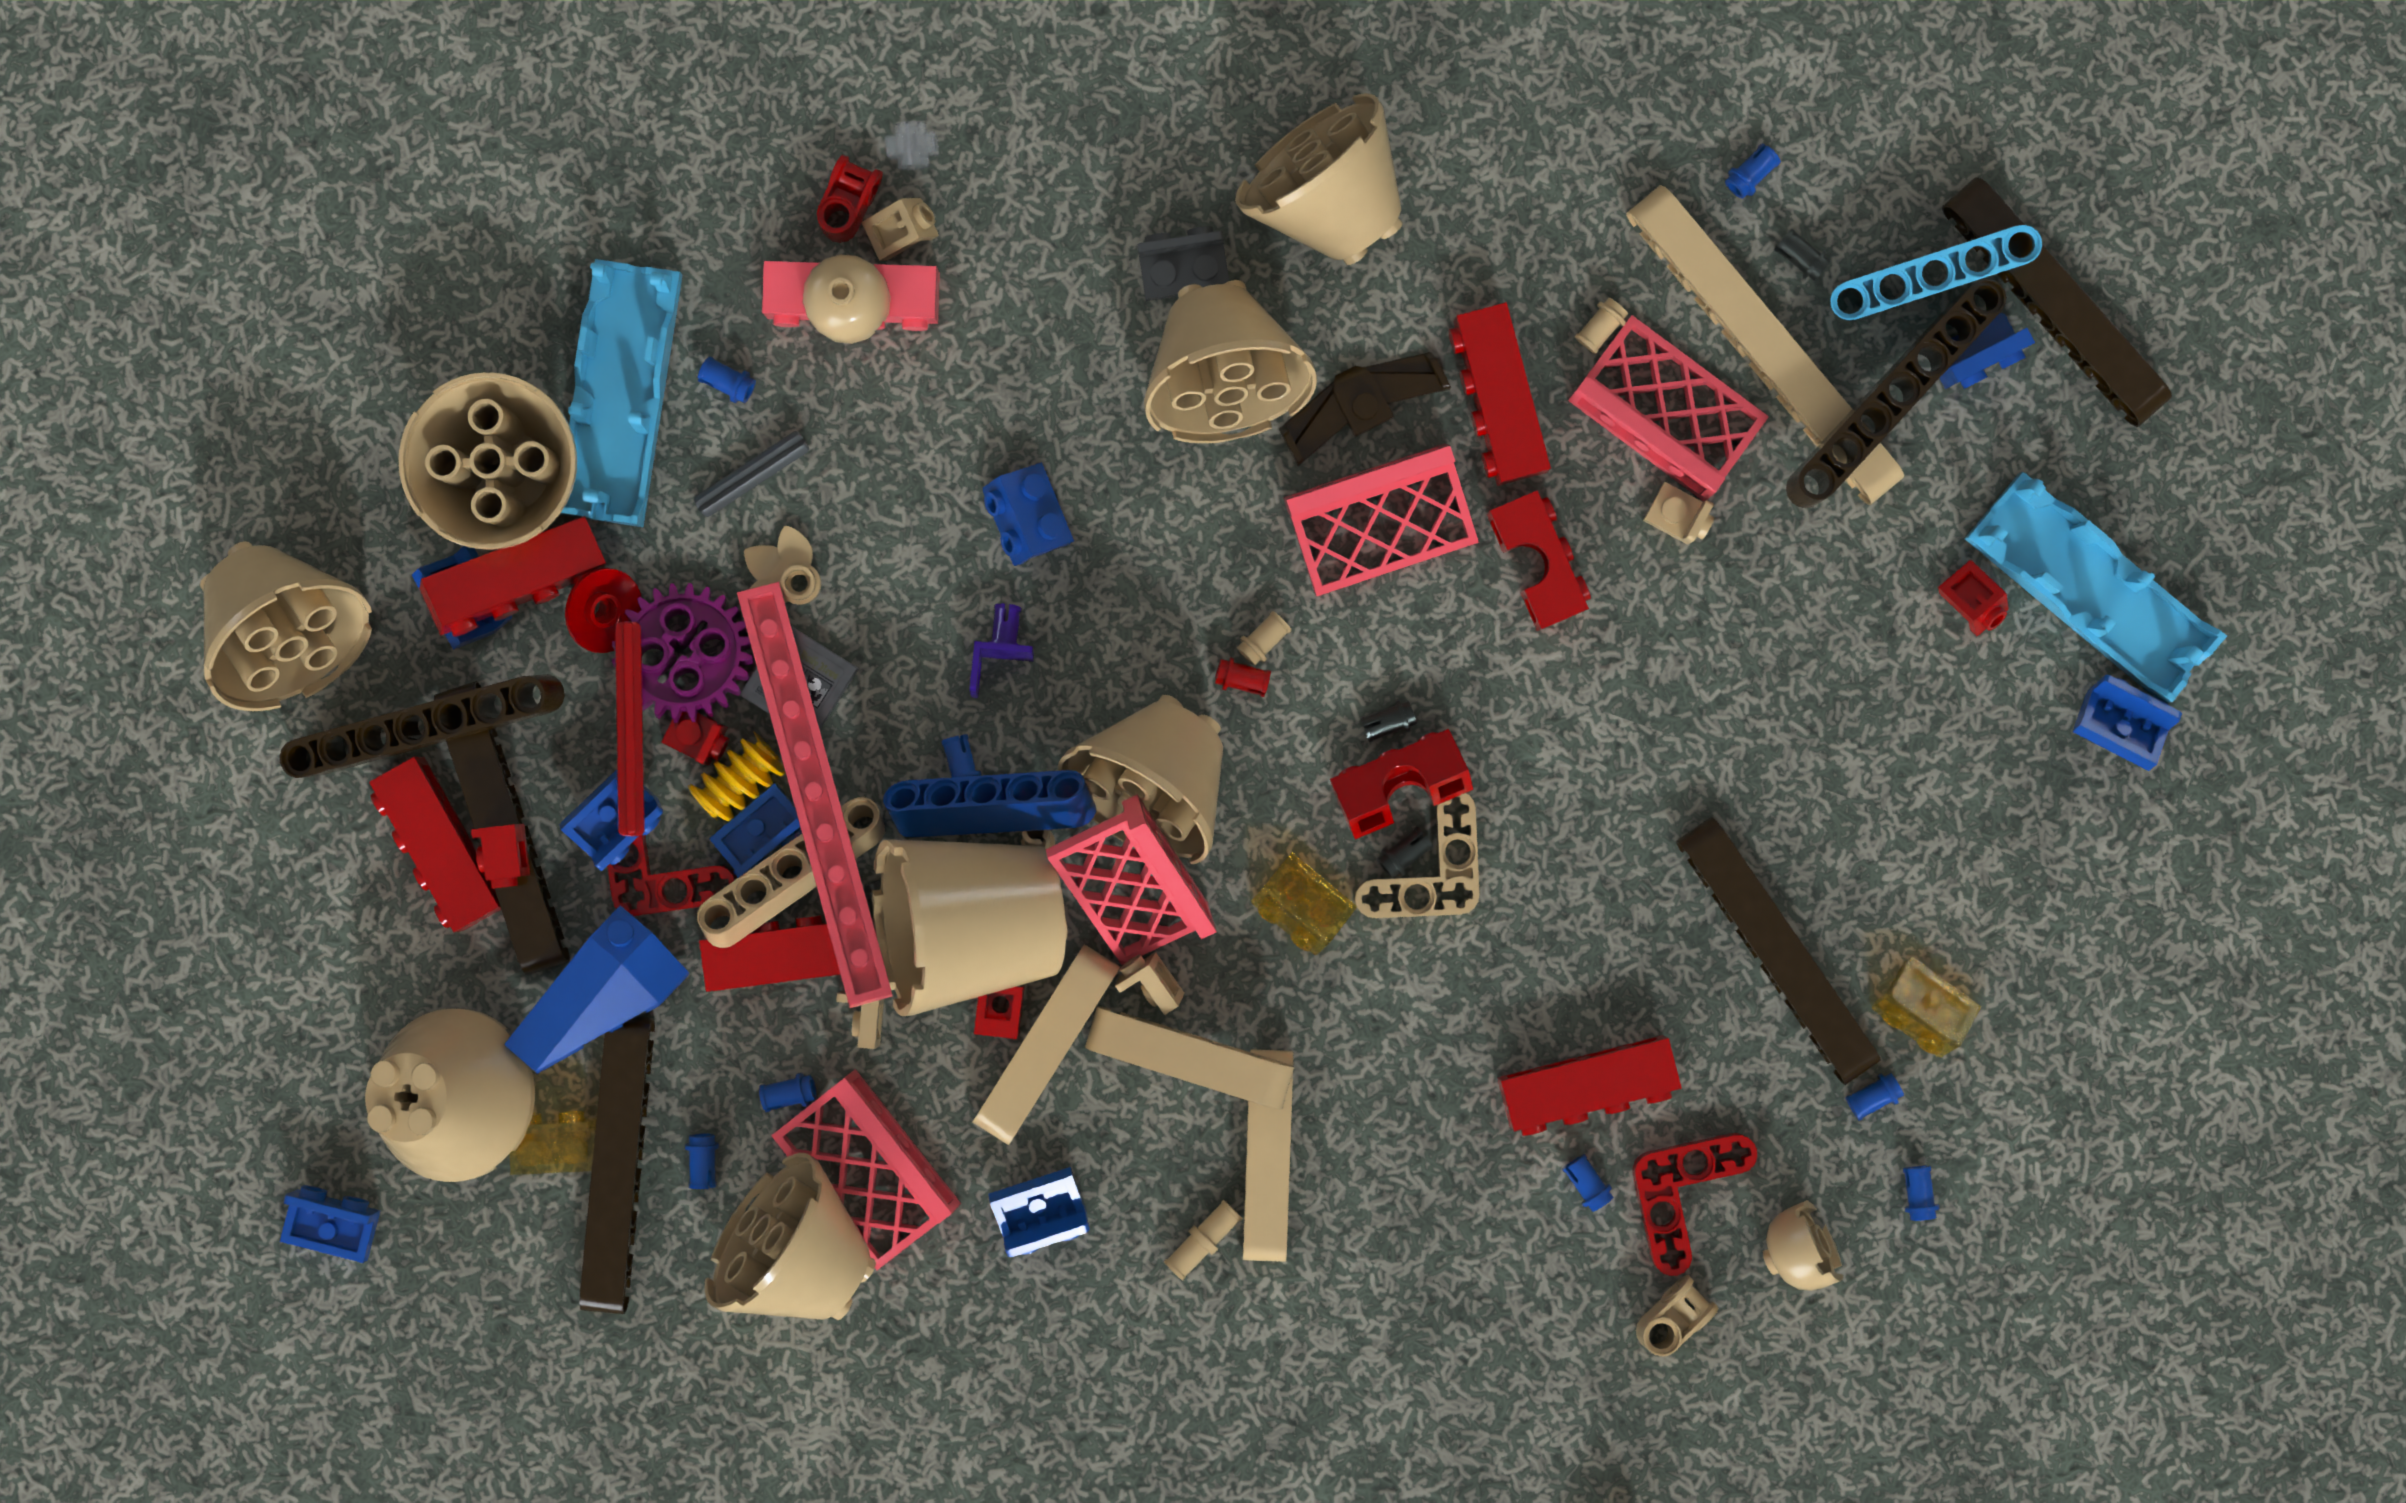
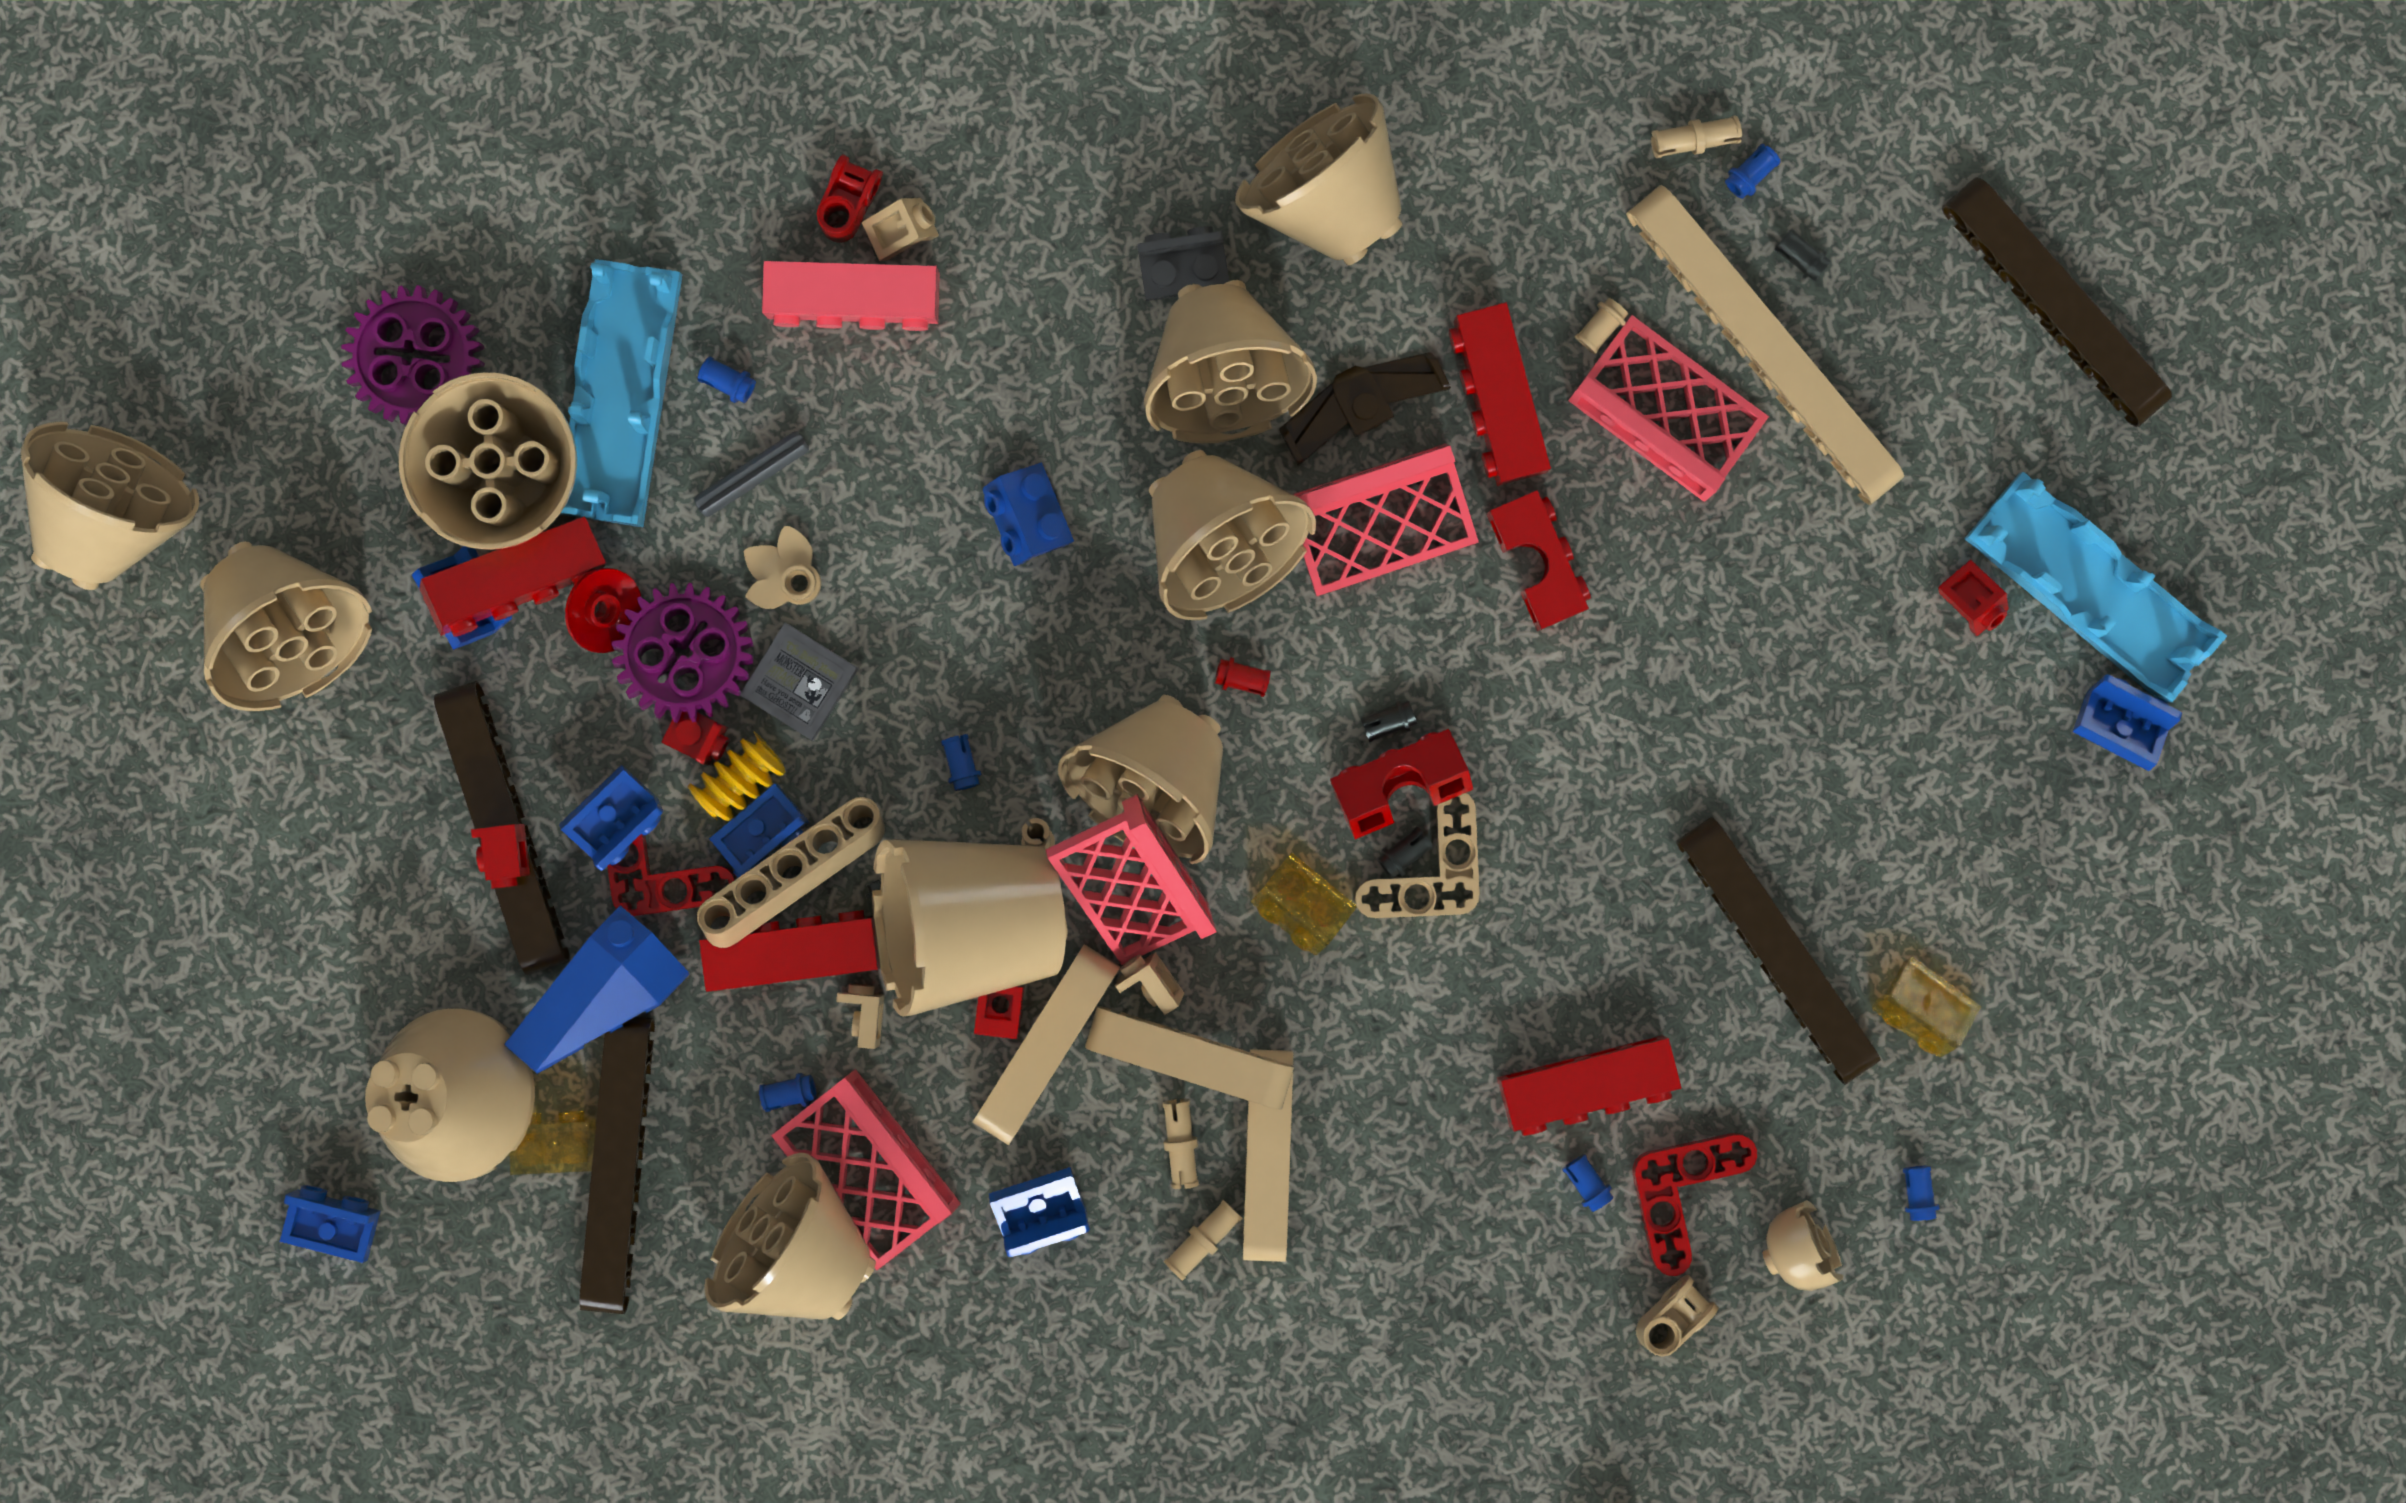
(99, 501): none -> tan cone
(418, 319): none -> magenta gear
(436, 842): red brick -> none
(439, 723): dark brown beam -> none
(629, 729): red axle -> none
(702, 1160): blue pin -> none
(814, 795): coral plate -> none
(846, 298): tan cylinder -> none
(911, 145): clear gear -> none
(990, 803): blue beam -> none
(1002, 645): dark purple bracket -> none
(1180, 1143): none -> tan pin
(1223, 535): none -> tan cone
(1263, 638): tan pin -> none
(1680, 514): tan bracket -> none
(1696, 136): none -> tan pin
(1875, 1096): blue pin -> none
(1910, 379): dark brown beam -> none
(1957, 272): medium azure beam -> none
(1994, 345): blue bracket -> none

